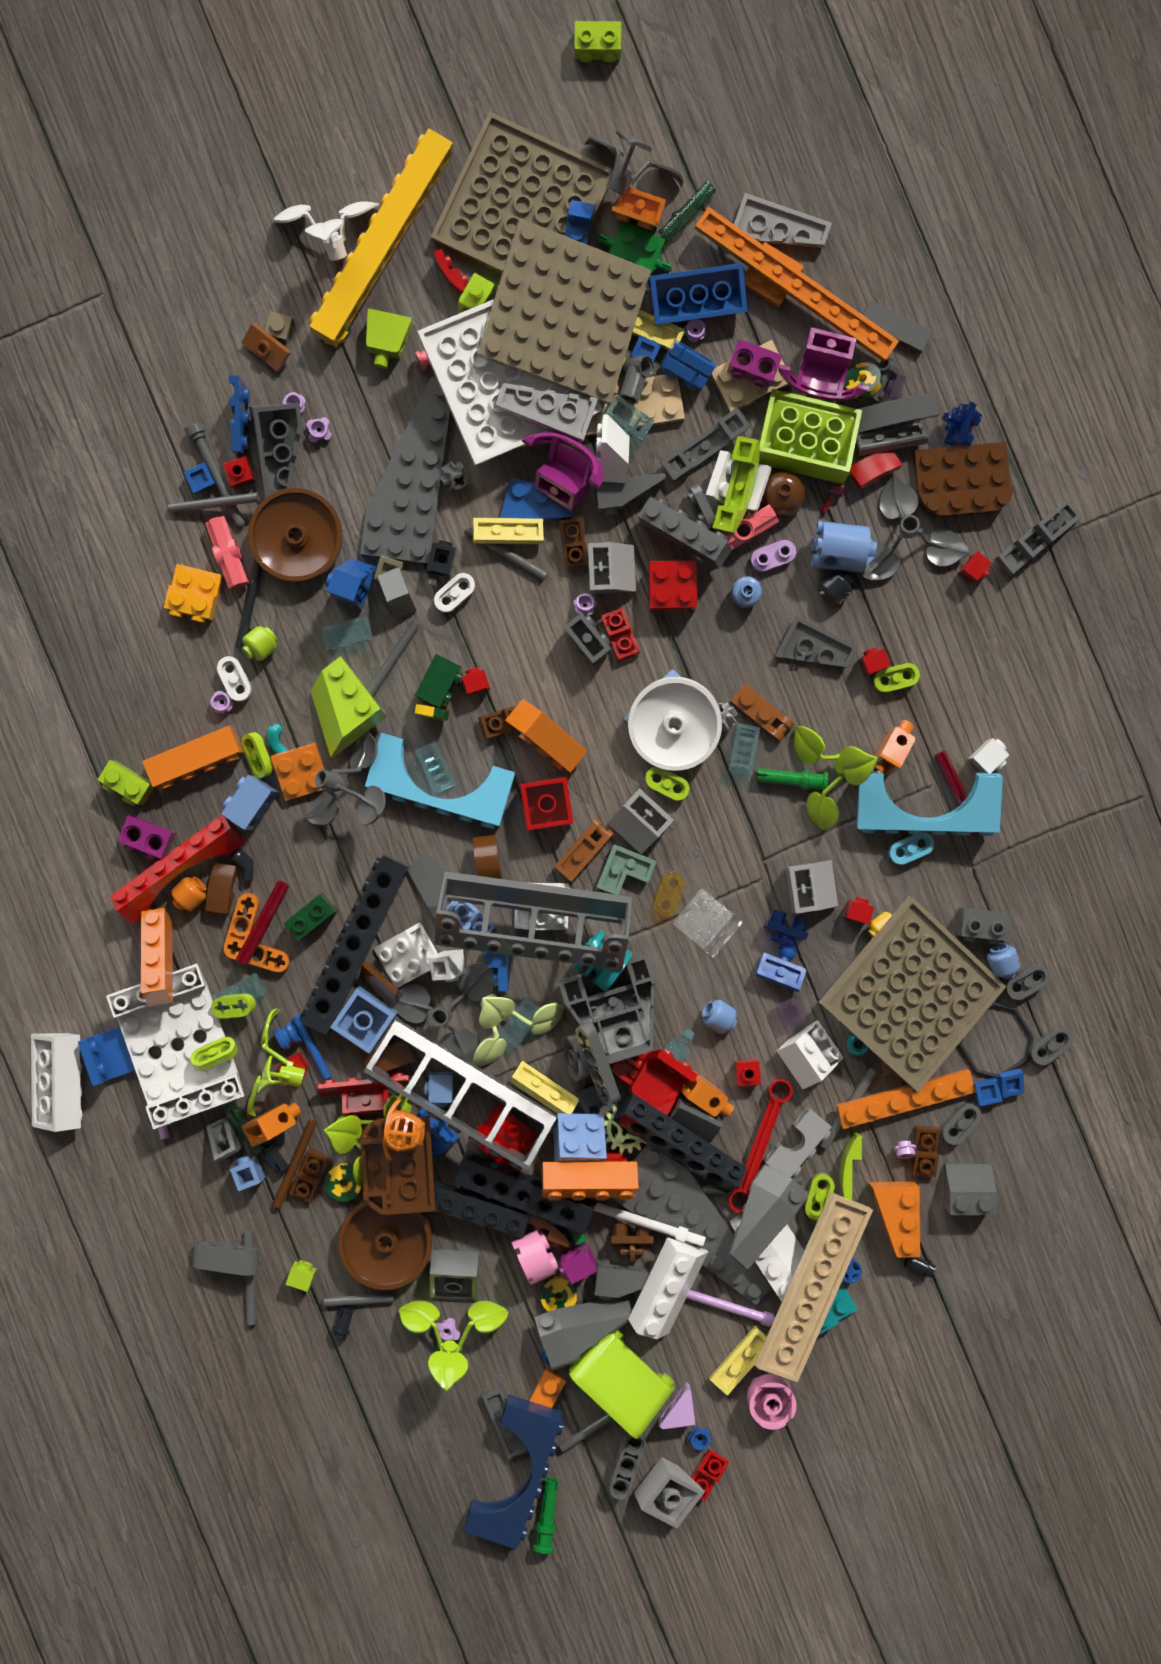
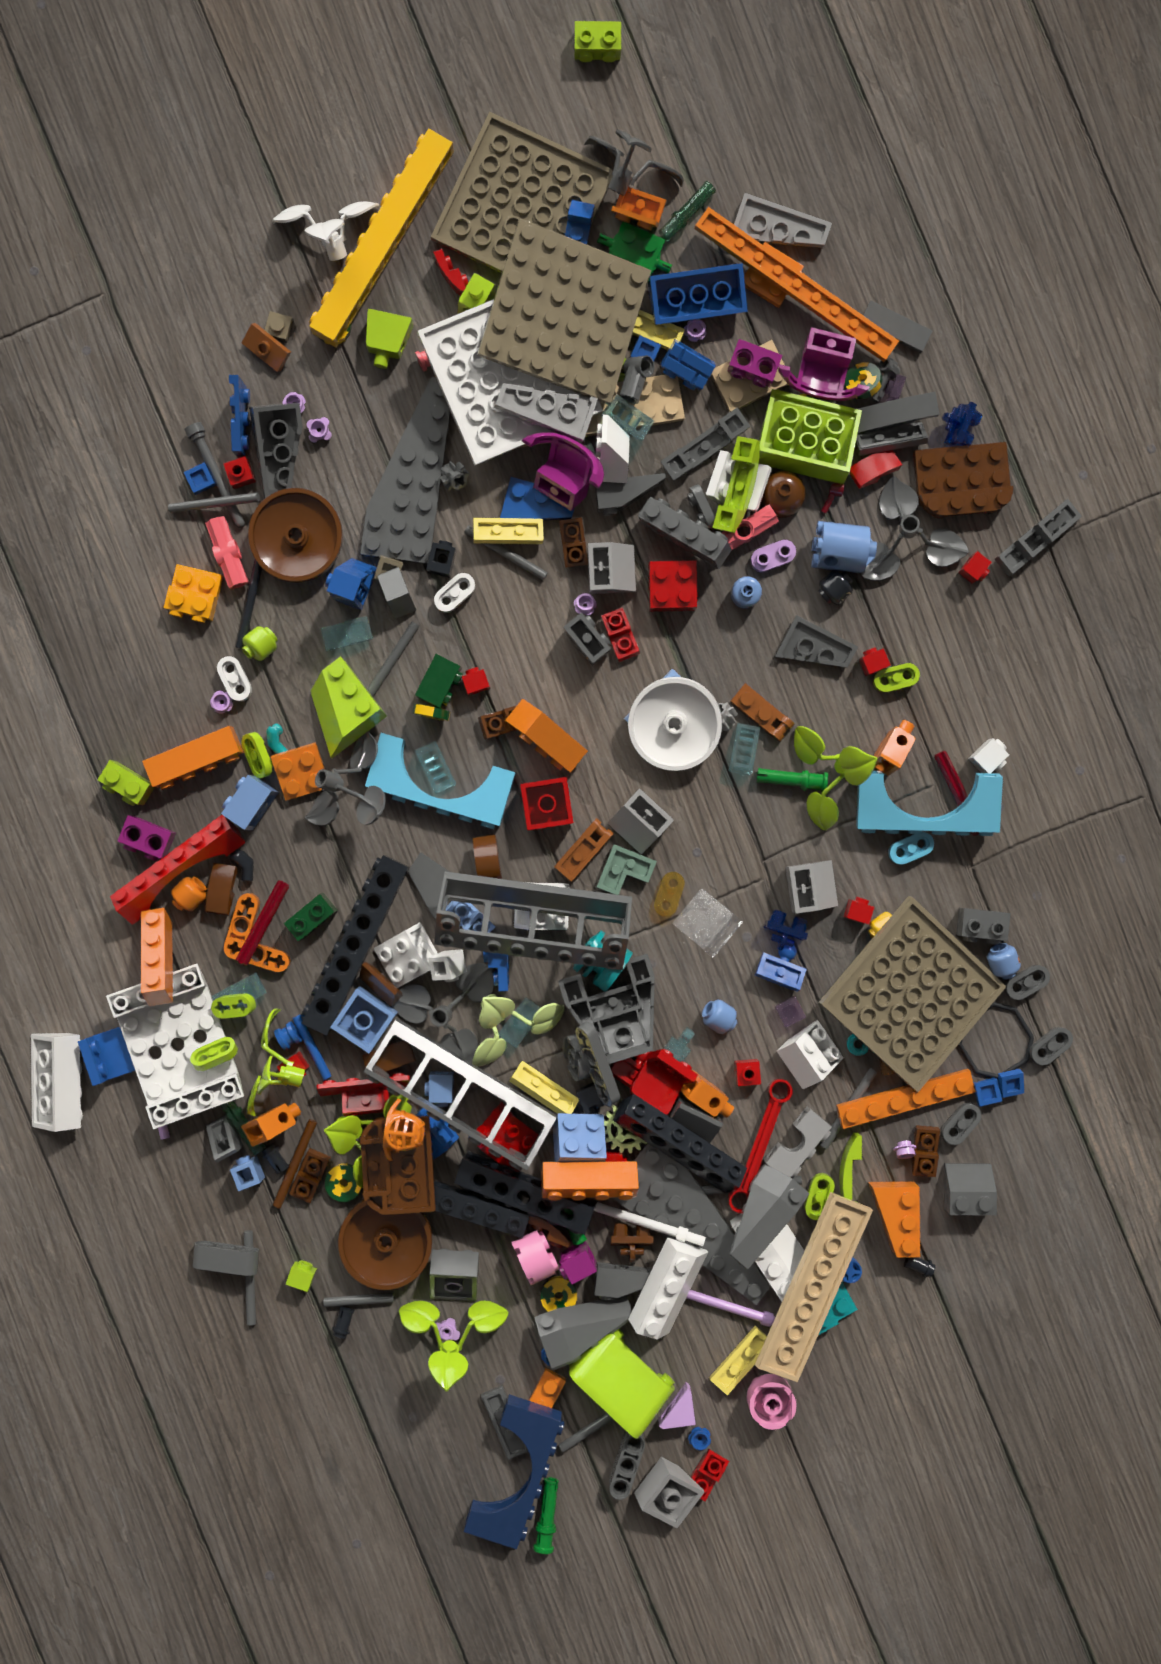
(667, 783): lime plate -> none

